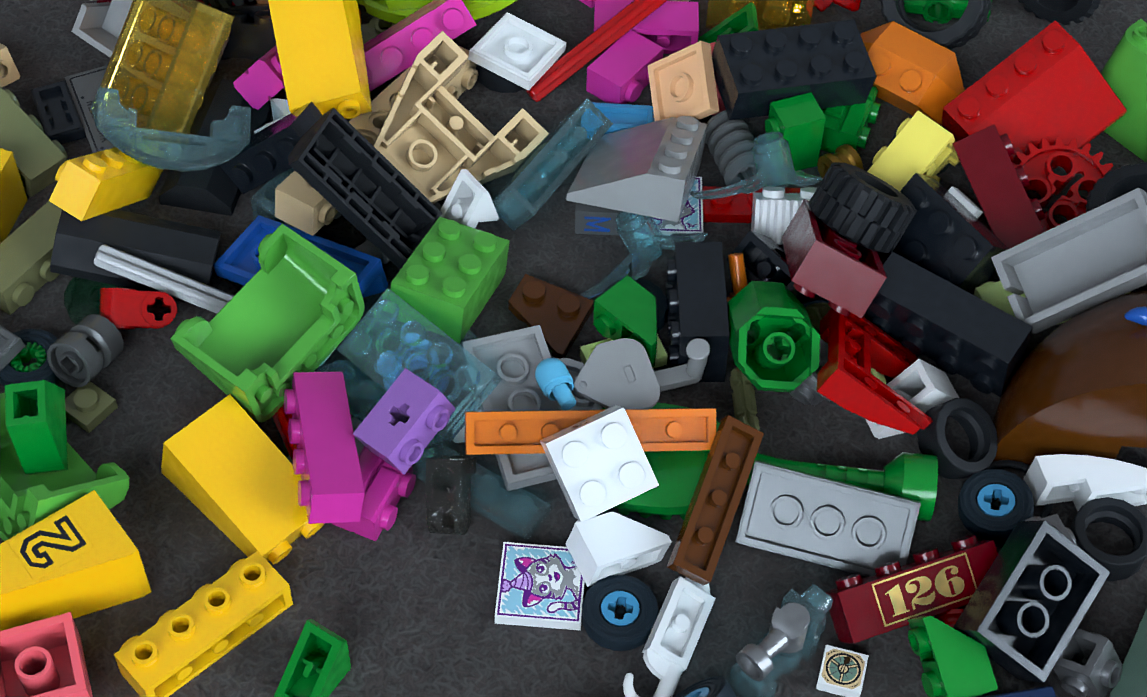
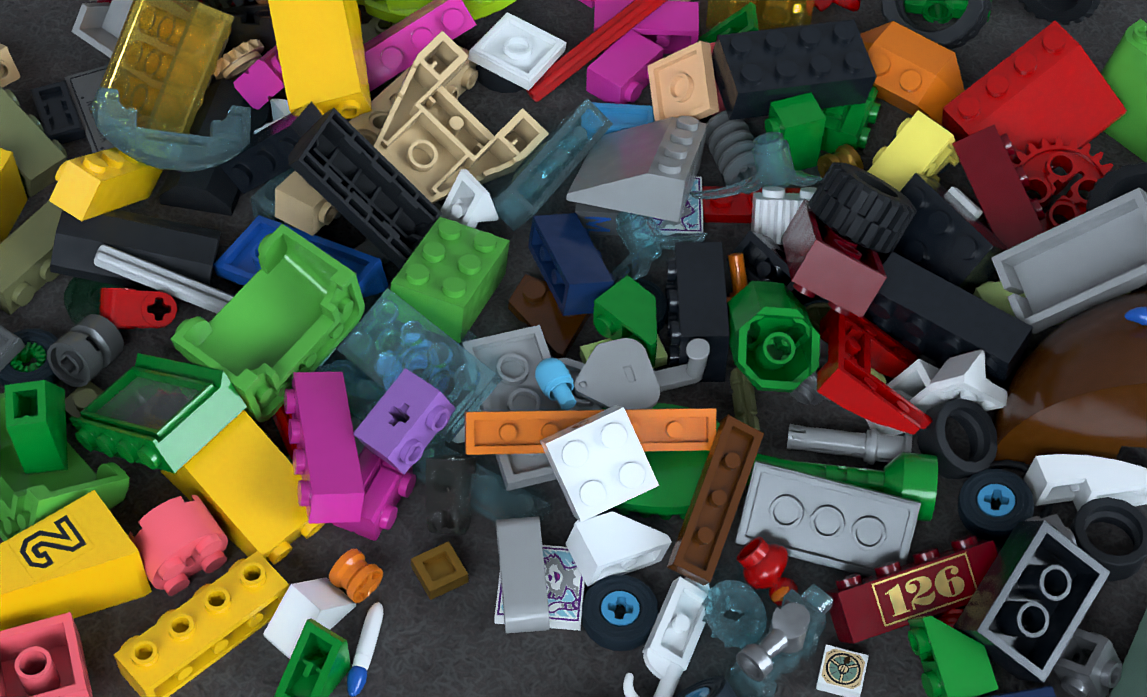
(159, 413): none -> green window
(179, 542): none -> coral brick
(239, 59): none -> tan gear
(304, 601): none -> white slope
(355, 575): none -> orange wheel
(358, 673): none -> white piece
(439, 570): none -> pearl gold plate
(522, 575): none -> light grey beam
(569, 262): none -> dark blue brick
(740, 599): none -> clear light blue gear
(764, 567): none -> red animal
(869, 445): none -> light grey pin
(966, 379): none -> white slope

